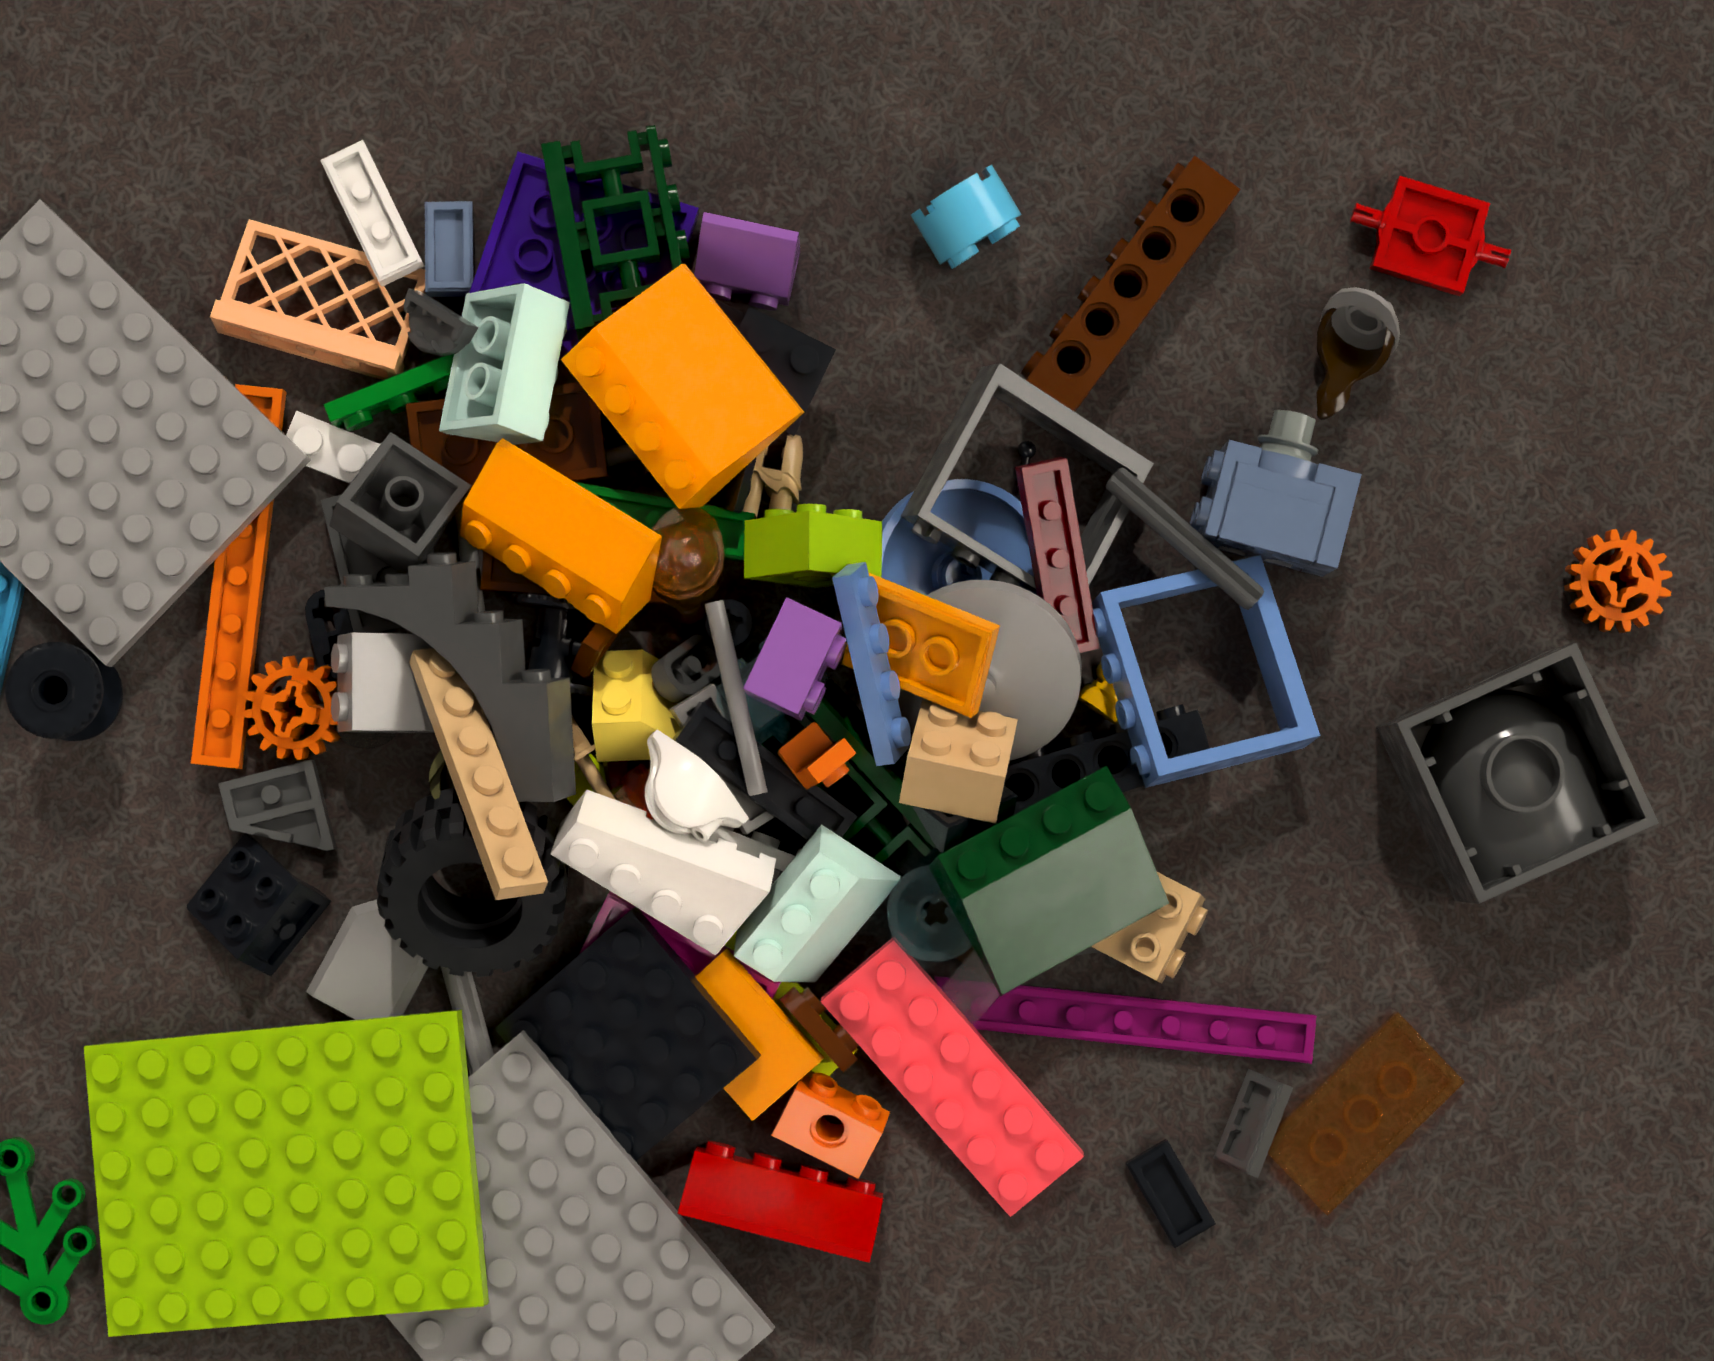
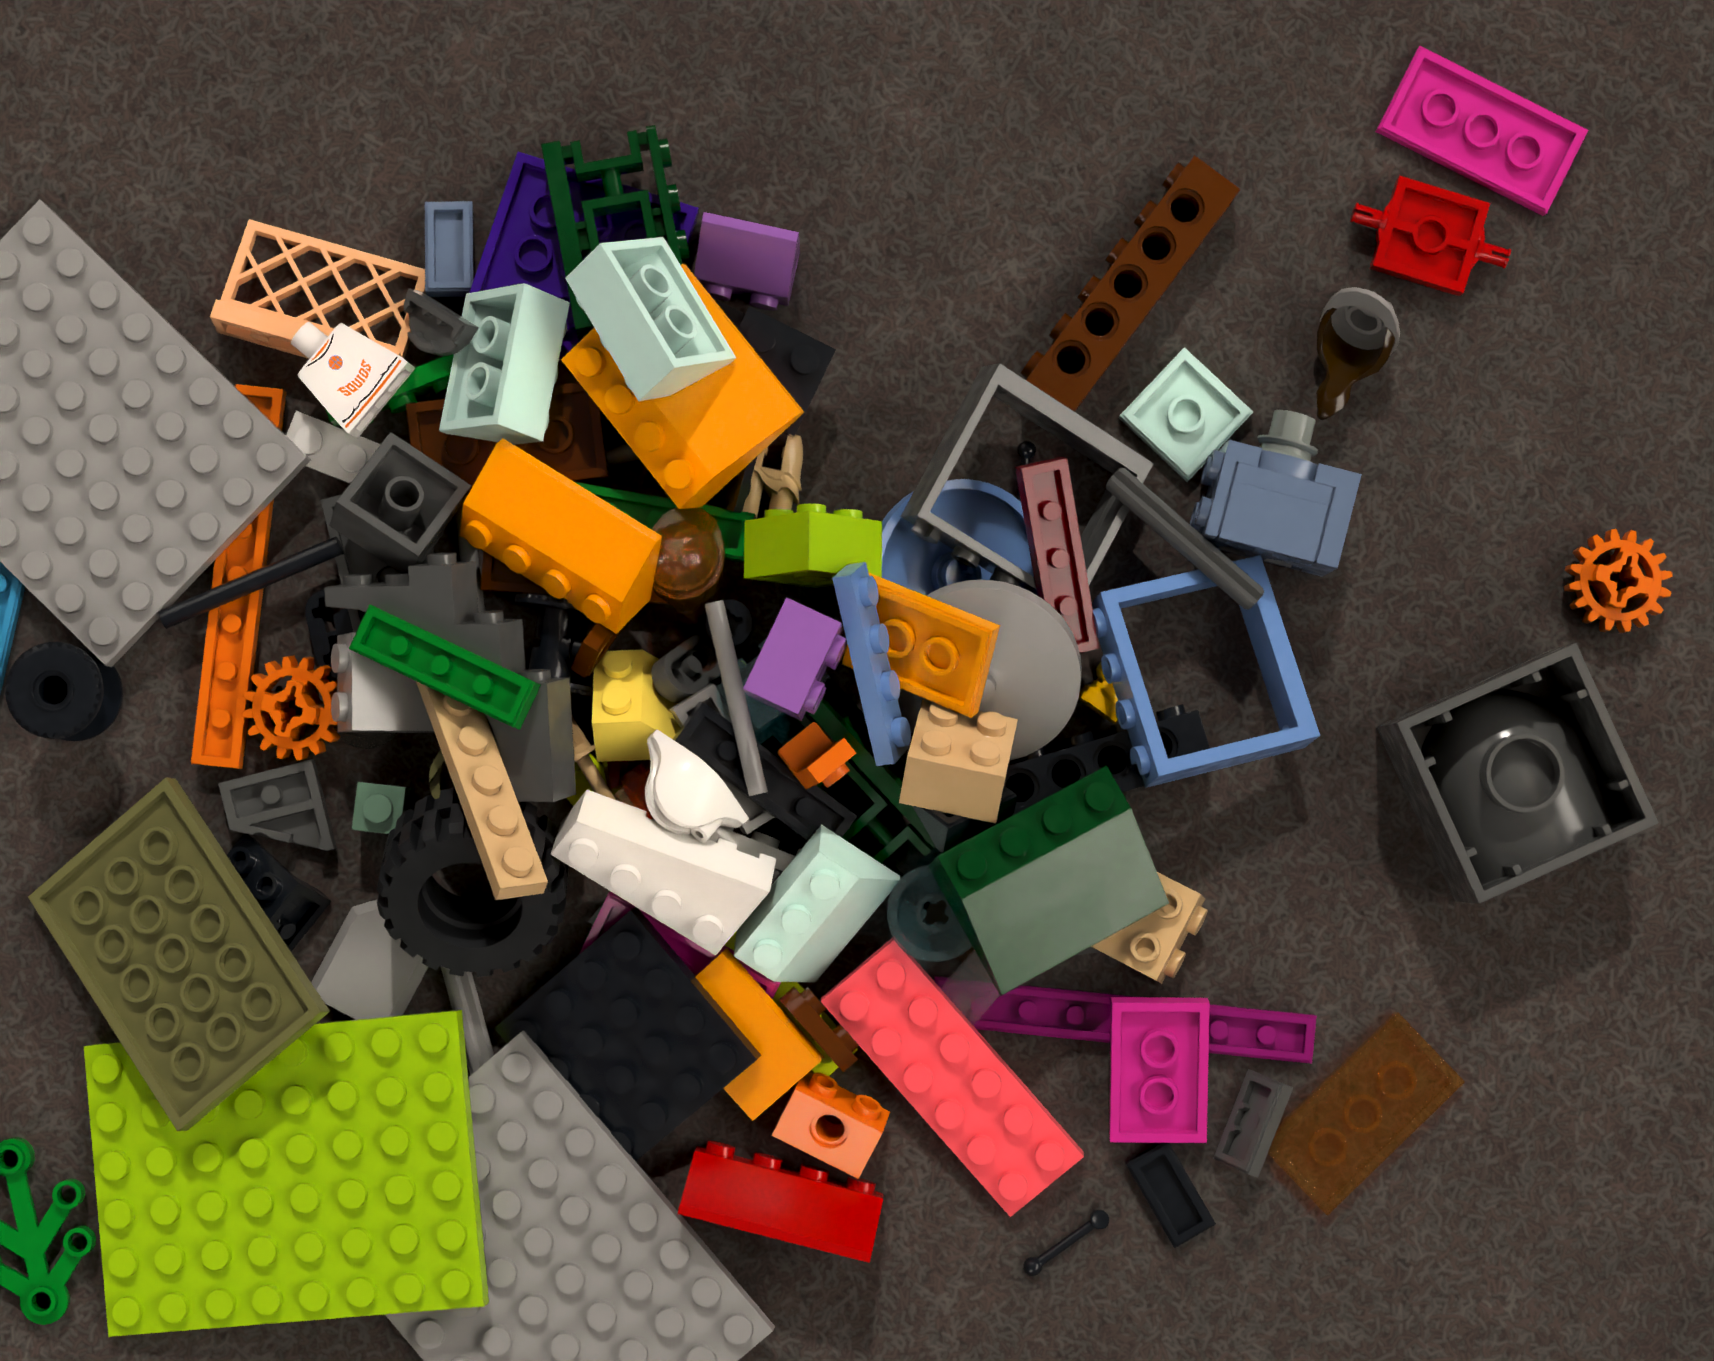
(178, 954): none -> olive plate
(251, 582): none -> black bar
(349, 374): none -> white torso
(372, 213): white tile -> none
(379, 806): none -> sand green brick
(445, 667): none -> green tile
(649, 316): none -> light aqua slope
(967, 216): medium azure brick -> none
(1098, 1219): none -> black hinge
(1158, 1070): none -> dark pink plate
(1185, 414): none -> light aqua tile
(1481, 131): none -> dark pink tile

